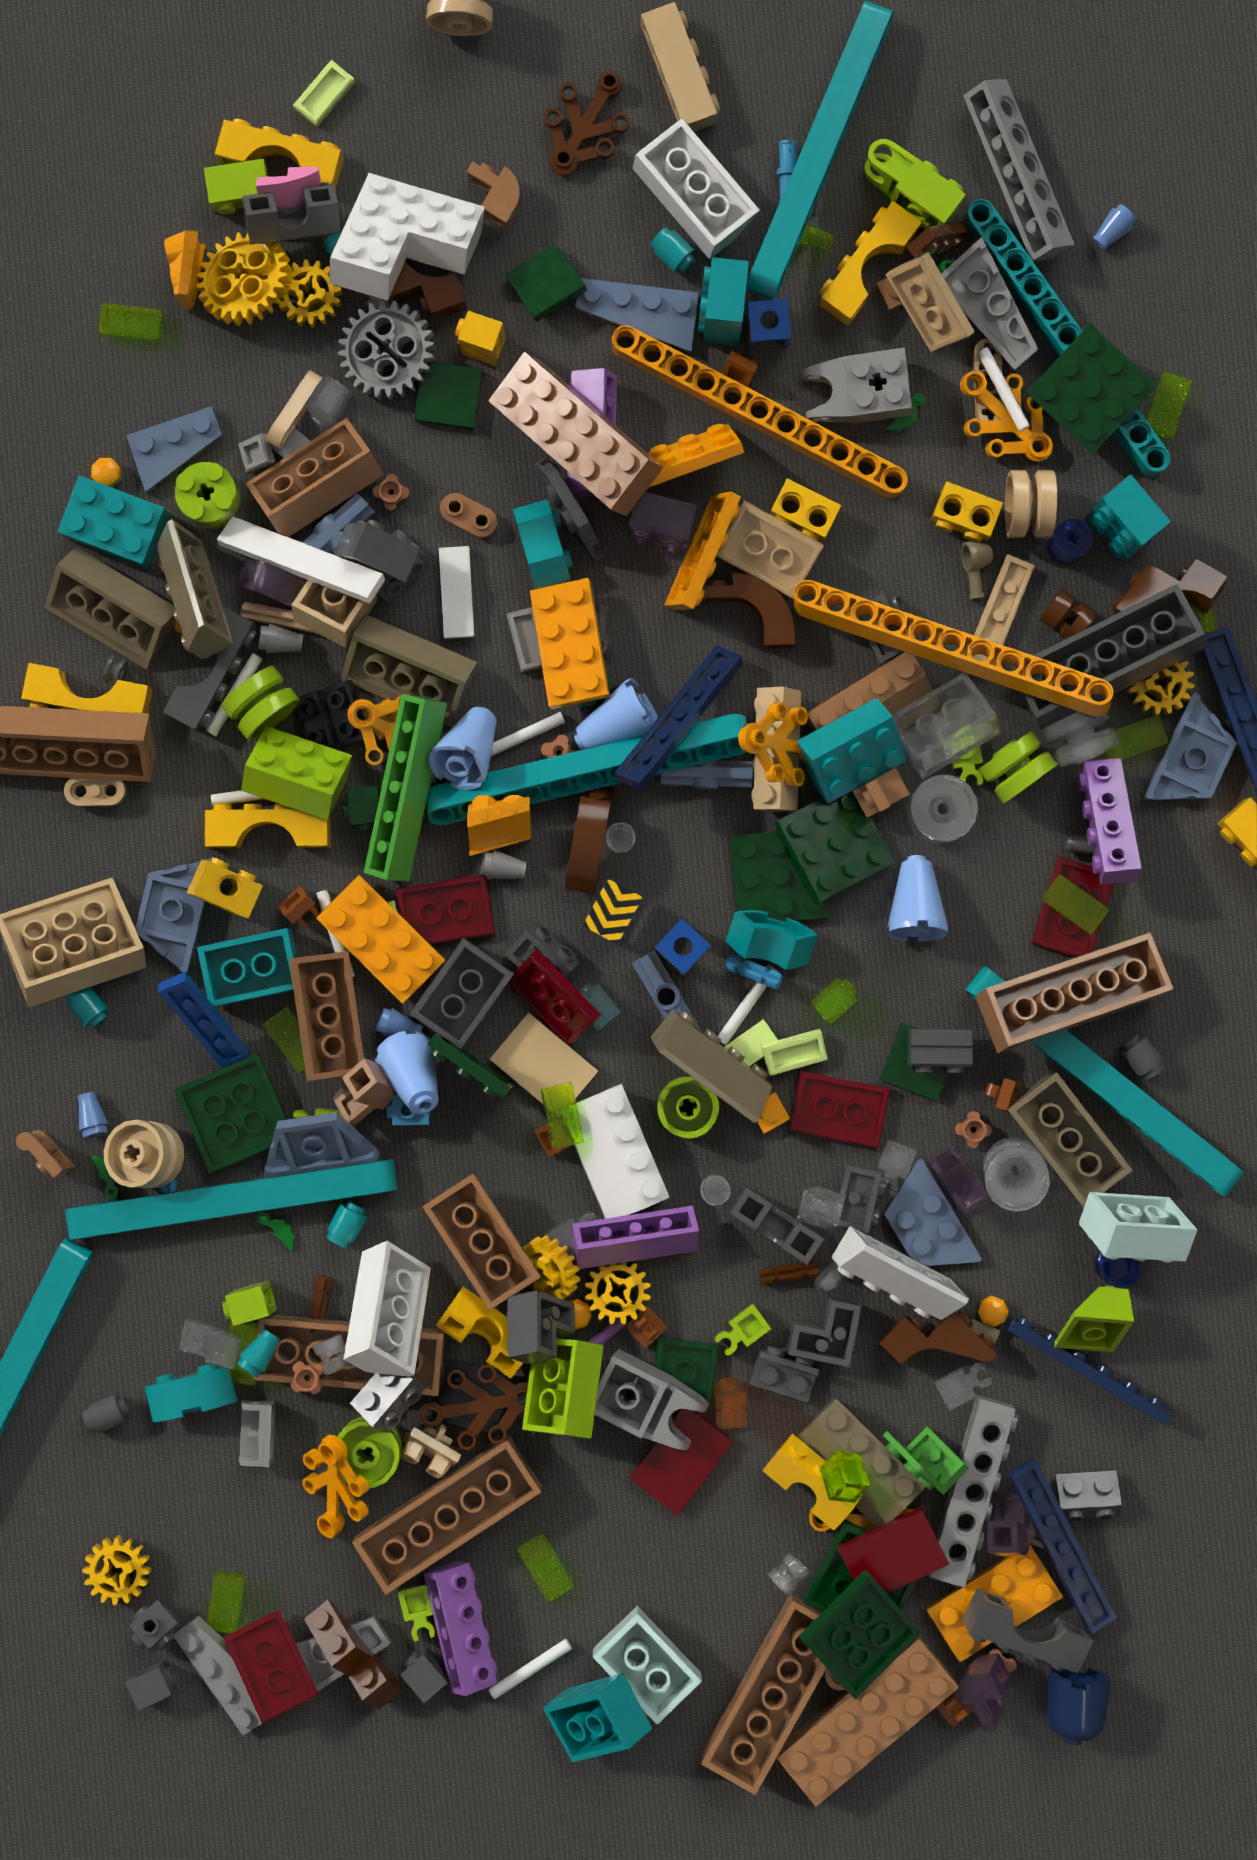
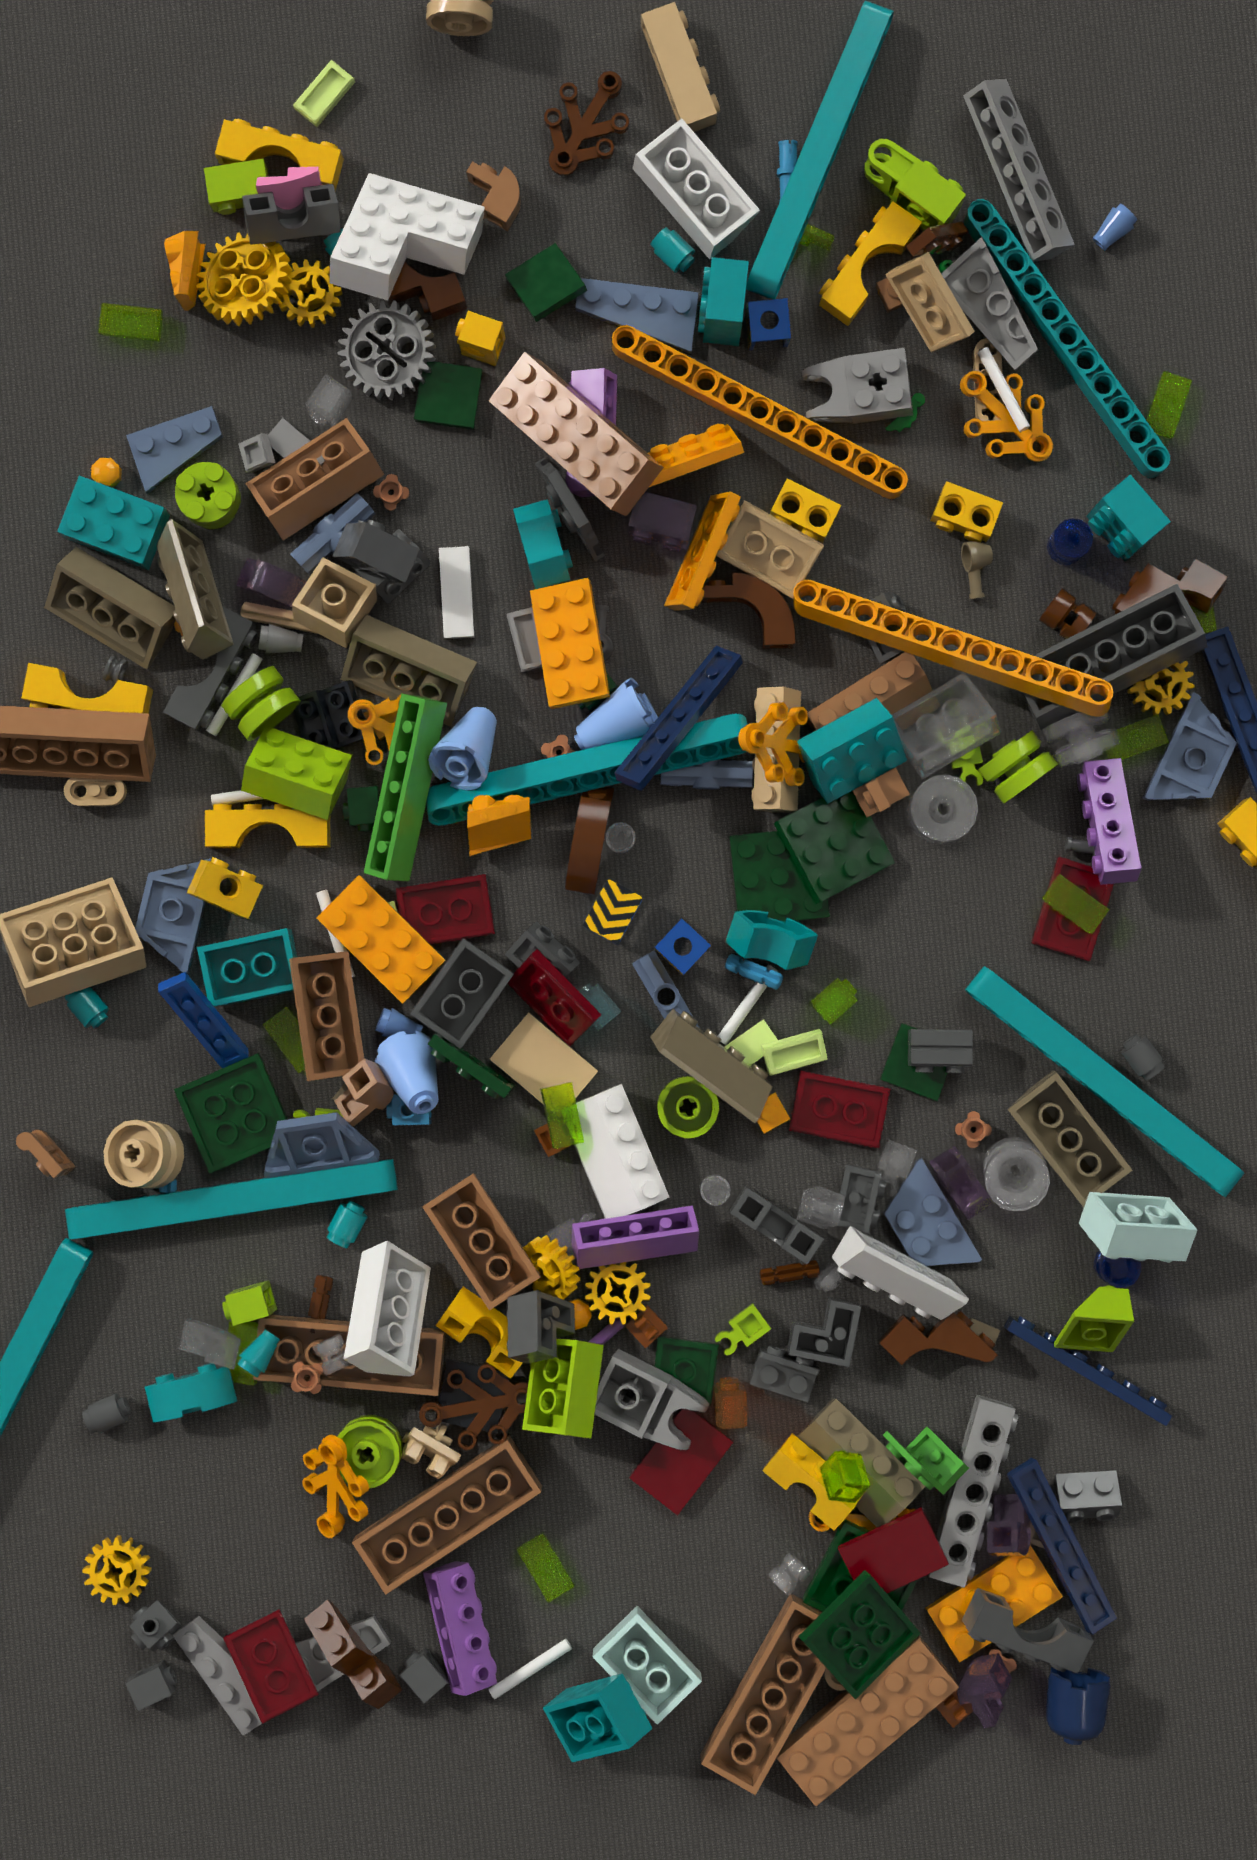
(91, 1117): medium blue cone -> none
(111, 1191): green piece -> none
(226, 1601): clear neon green plate -> none
(257, 1433): light grey hinge -> none
(279, 1228): green piece -> none
(293, 410): tan beam -> none
(296, 905): dark orange tile -> none
(301, 559): white tile -> none
(387, 1399): bracket -> none
(416, 1607): lime plate -> none
(467, 516): medium nougat plate -> none
(502, 866): light grey cone -> none
(527, 733): white bar -> none
(740, 368): dark orange tile -> none
(917, 903): light blue cone -> none
(958, 1388): clear plate -> none
(992, 1311): light orange tile -> none
(1003, 601): tan tile -> none
(1006, 1094): dark orange tile -> none
(1030, 504): tan wheel -> none
(1073, 992): medium nougat brick -> none
(1091, 389): dark green plate -> none

